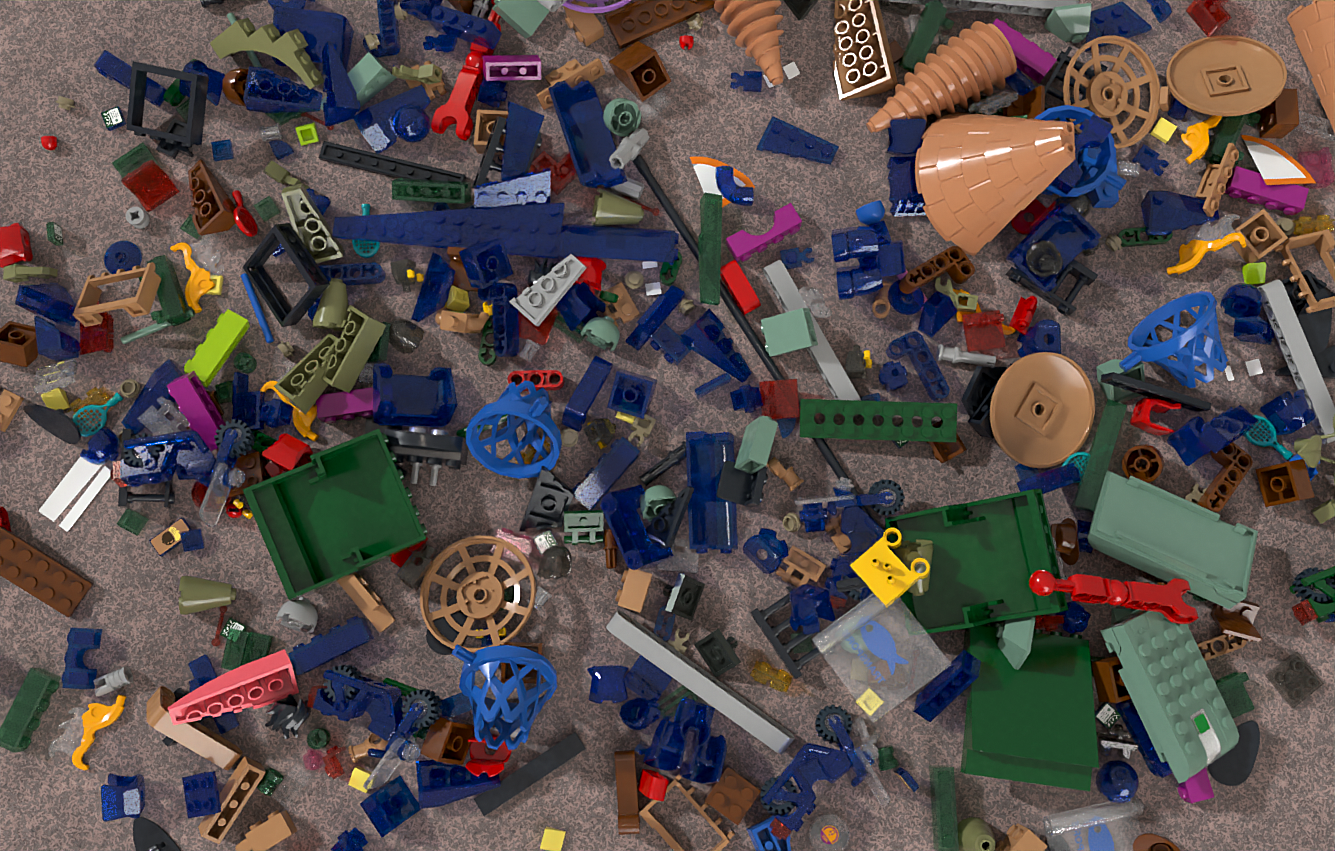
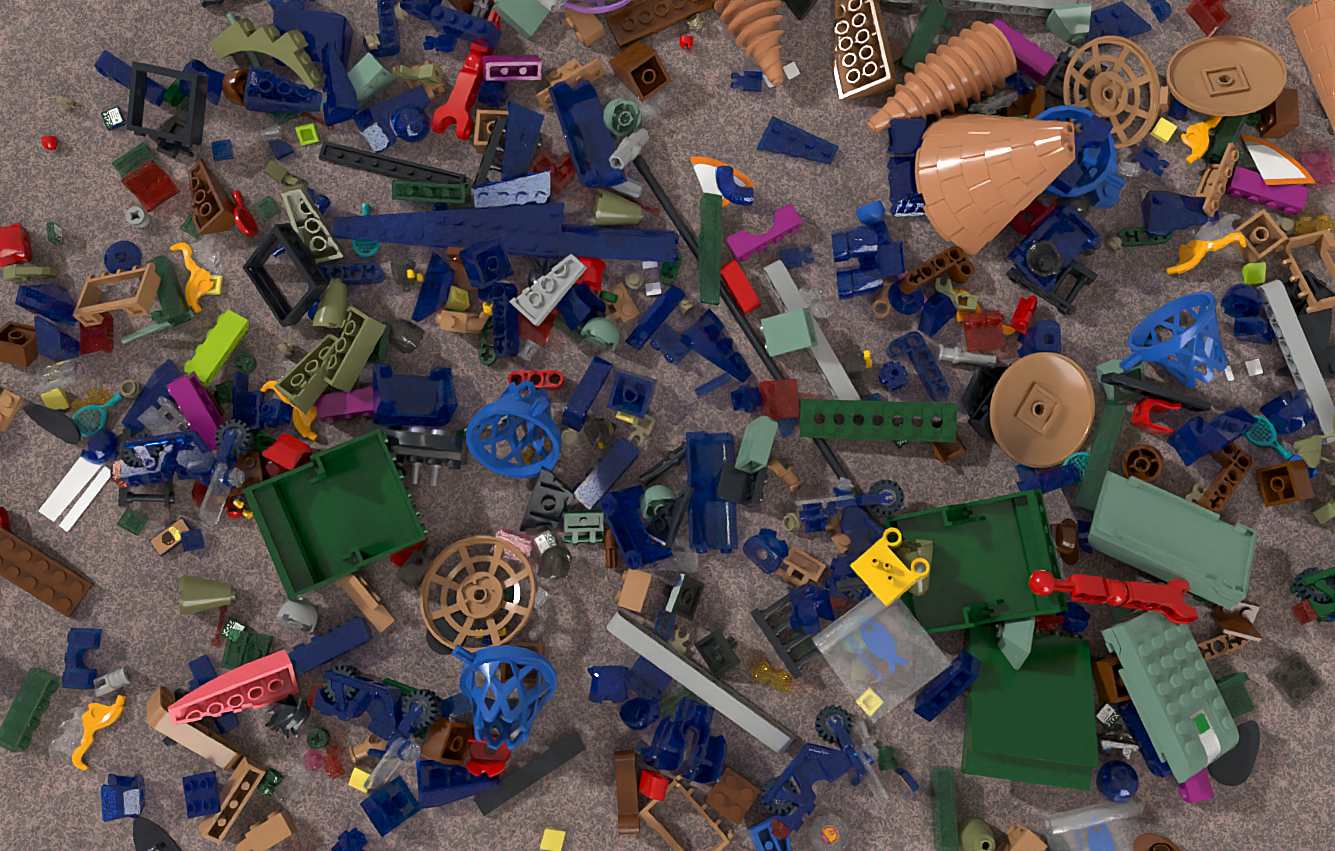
(257, 308): blue piece -> none

